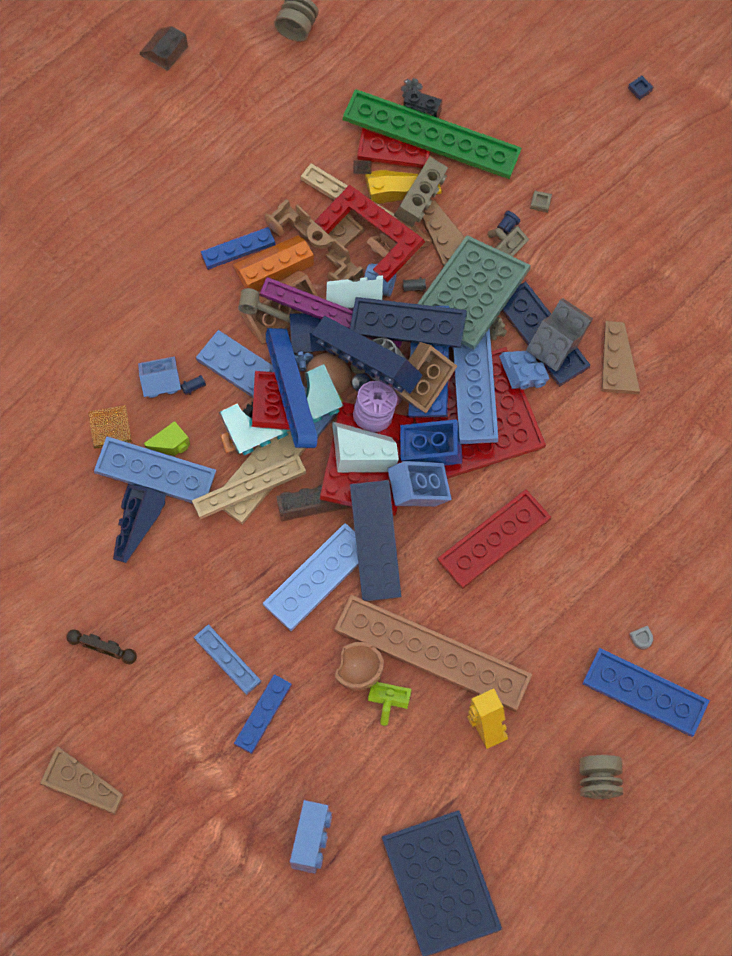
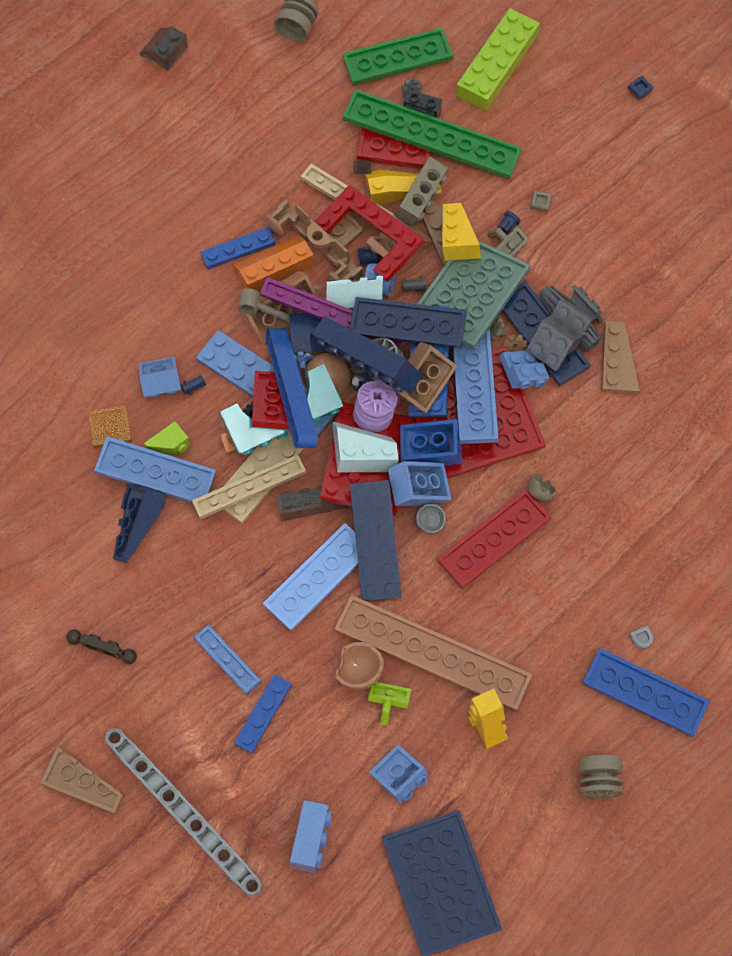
(183, 812): none -> light grey beam
(367, 256): none -> dark blue tile
(397, 56): none -> green plate
(399, 774): none -> medium blue plate
(431, 518): none -> light grey hair
(458, 236): none -> yellow wedge
(497, 59): none -> lime brick
(515, 343): none -> medium nougat plant
(541, 490): none -> dark tan hair
(550, 297): none -> dark grey plate

